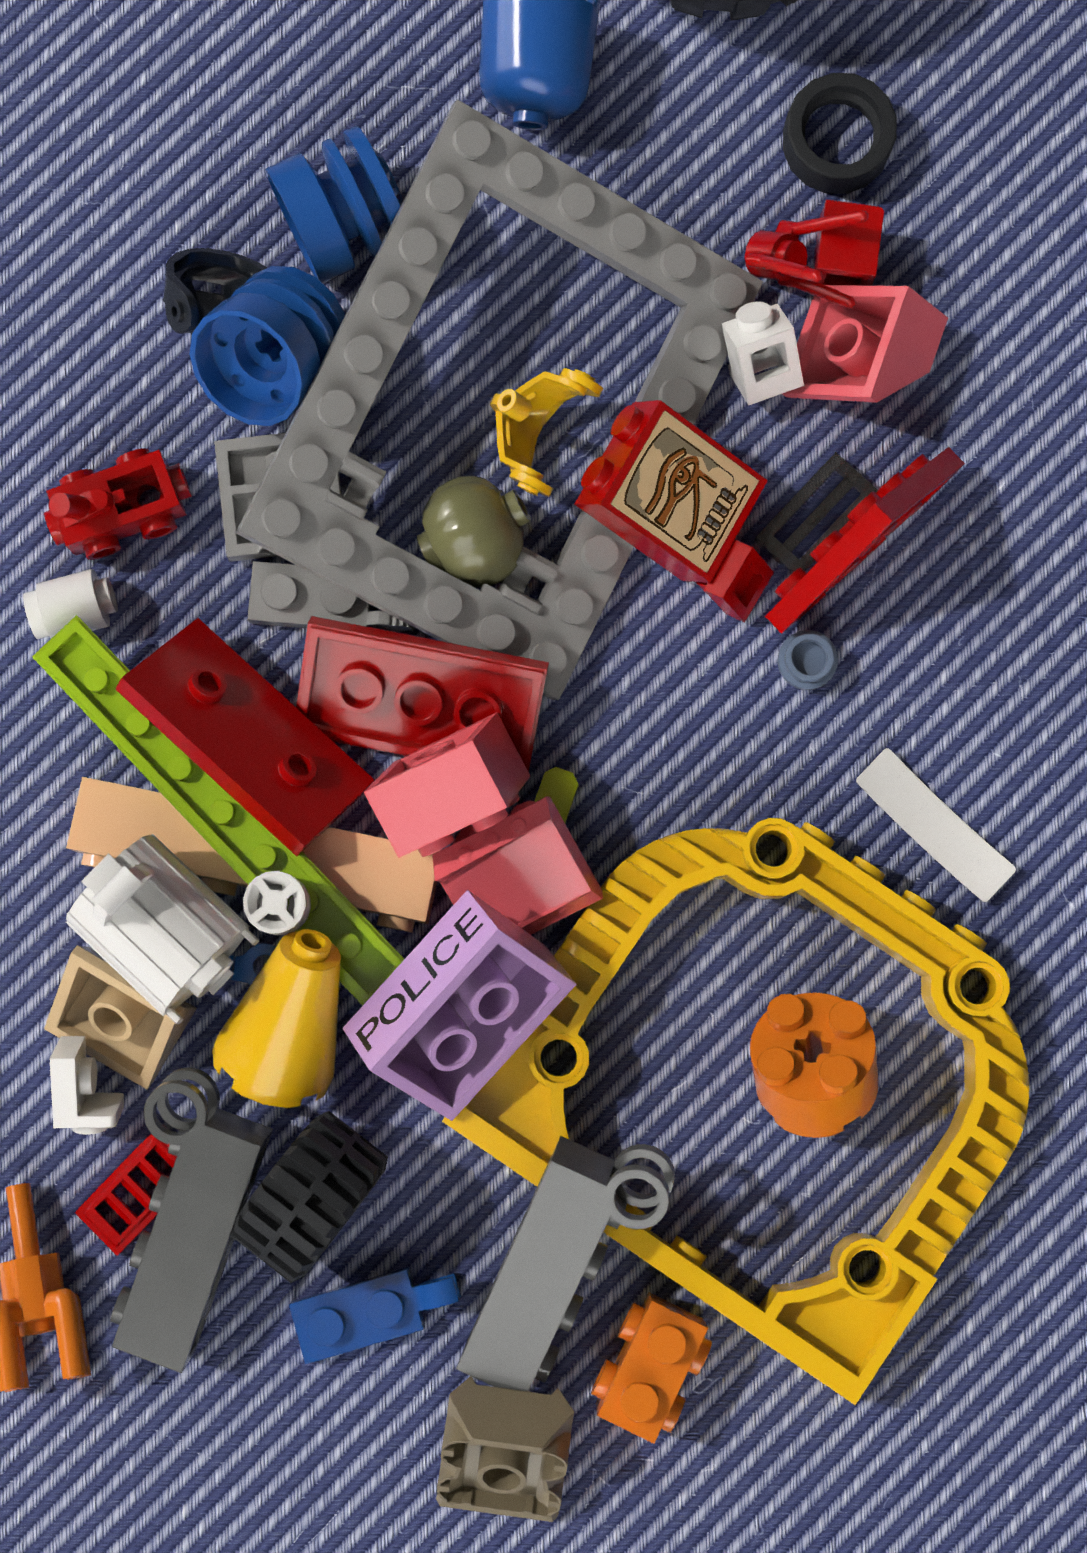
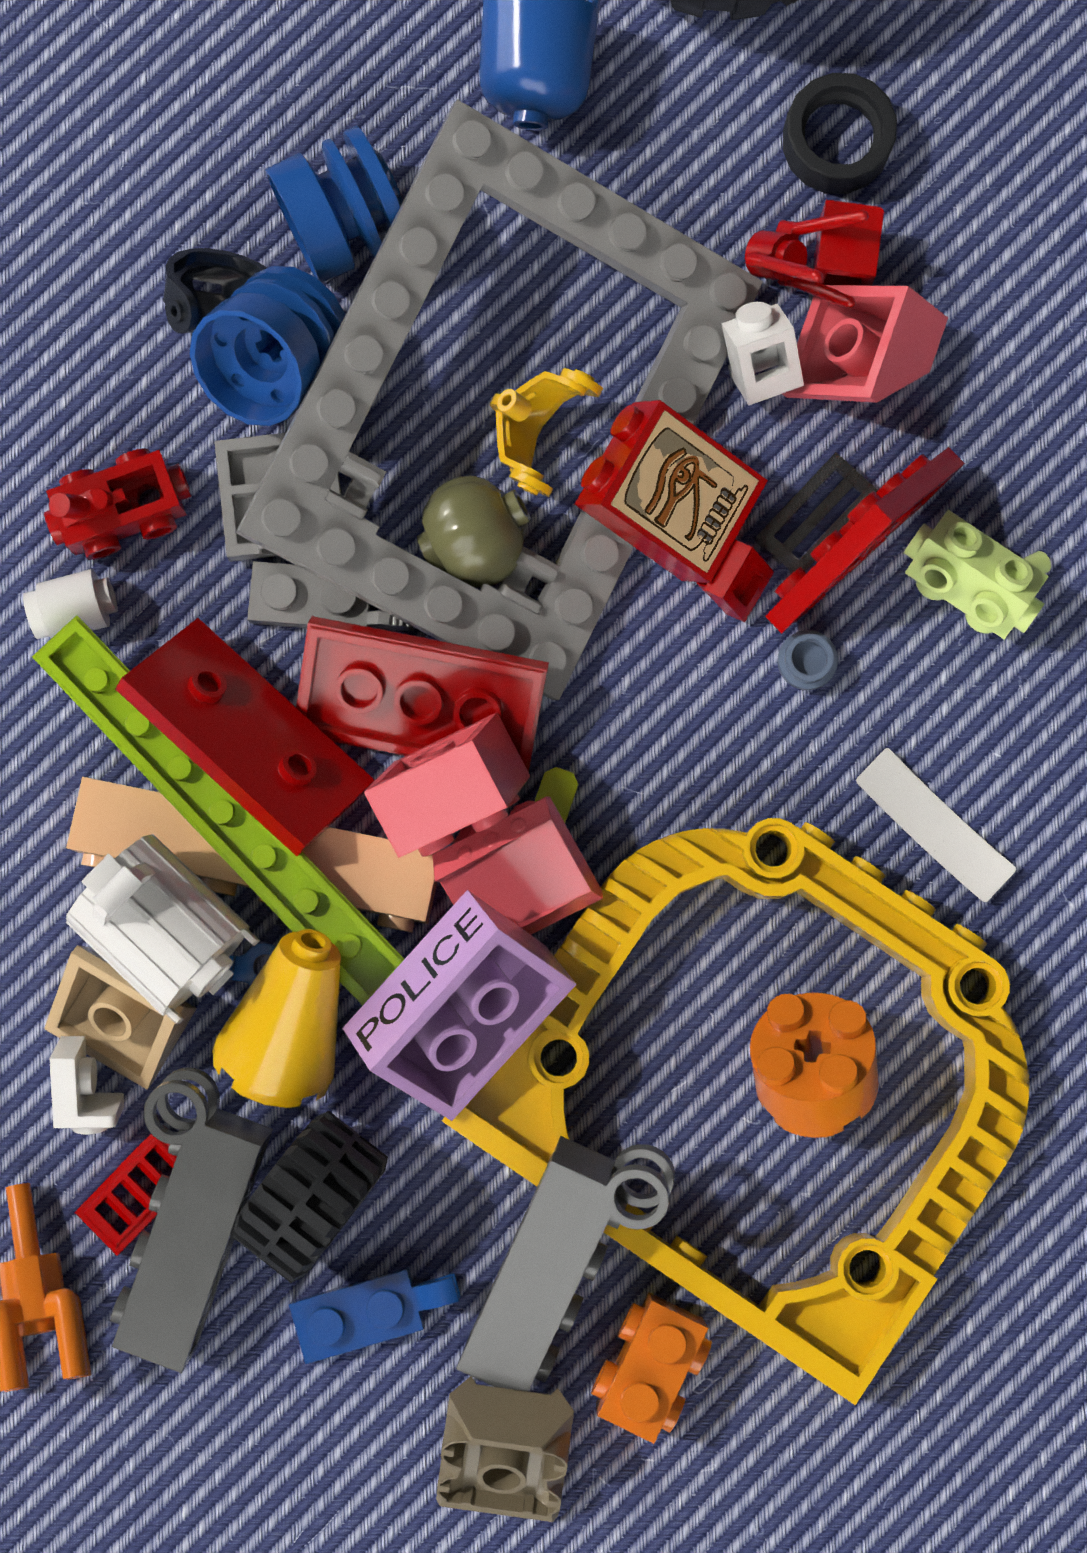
(261, 901): white wheel -> none
(977, 575): none -> yellowish green brick

